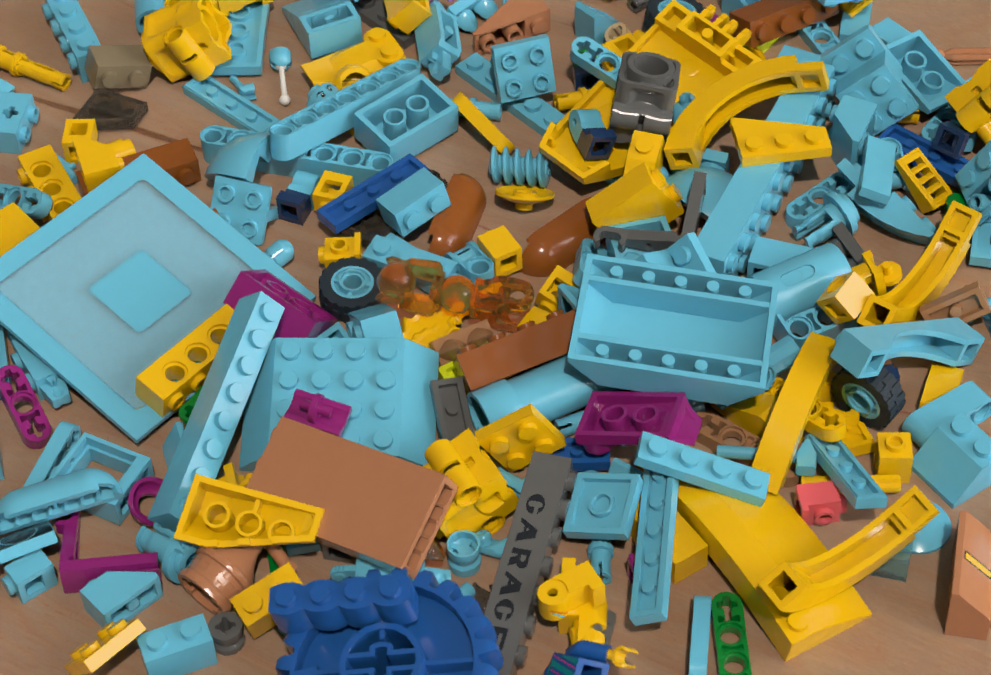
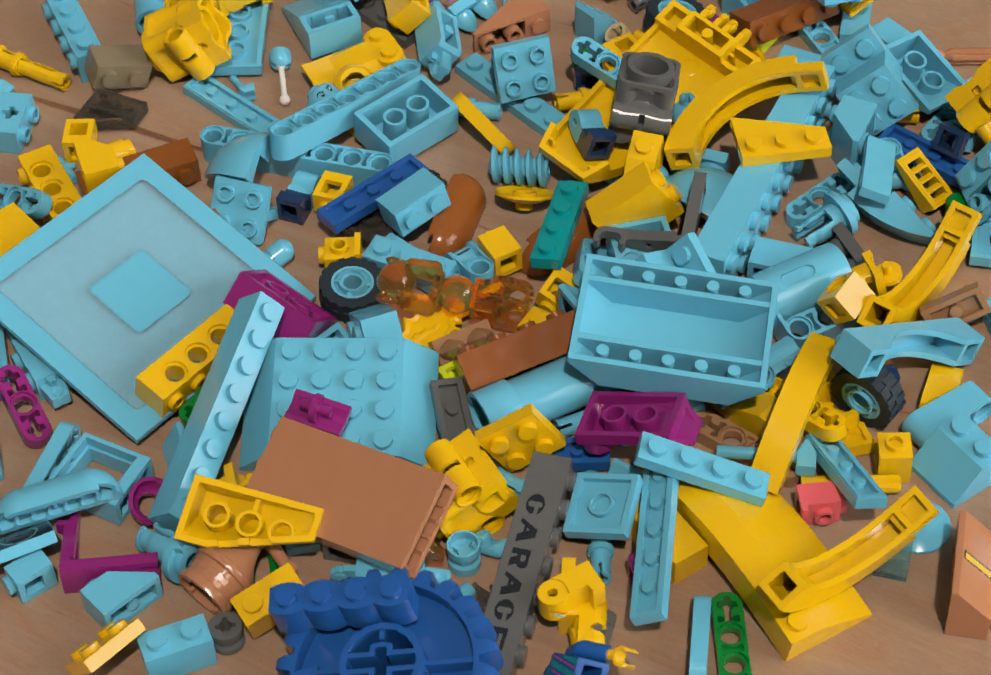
(559, 225): none -> teal plate

